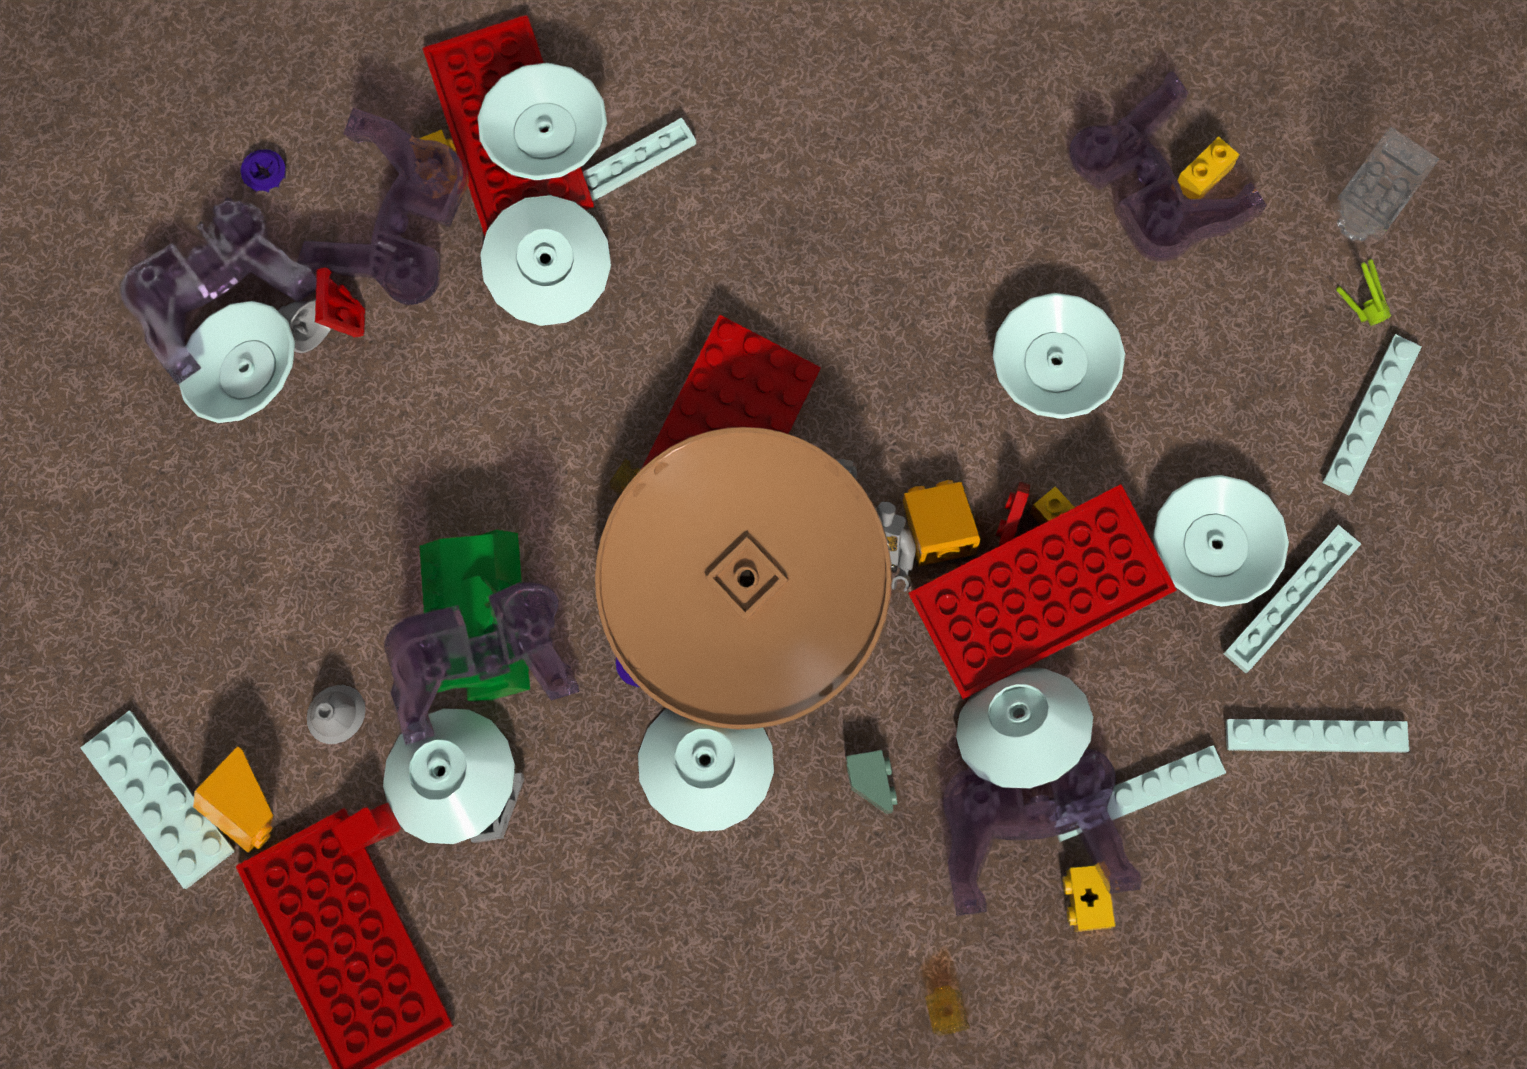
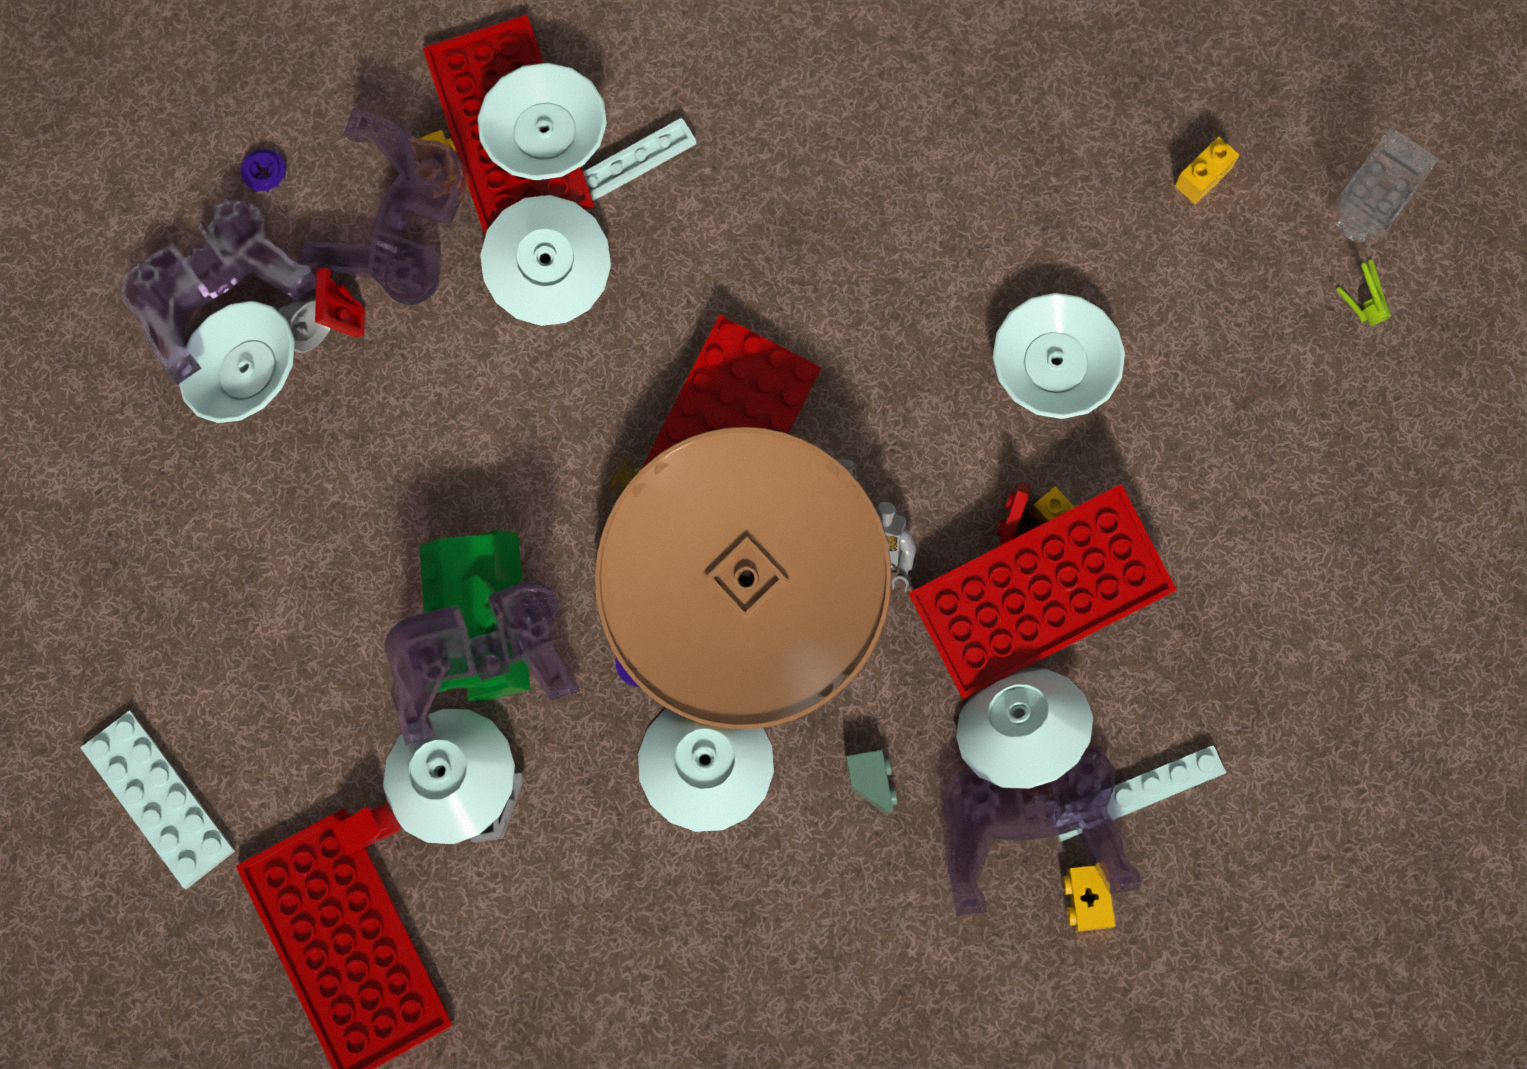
(235, 802): light orange slope -> none
(336, 714): light grey hat -> none
(936, 1004): clear yellow brick -> none
(940, 522): light orange slope -> none
(1157, 216): clear purple animal -> none
(1240, 520): light aqua dish -> none
(1292, 599): light aqua plate -> none
(1316, 735): light aqua plate -> none
(1372, 414): light aqua plate -> none

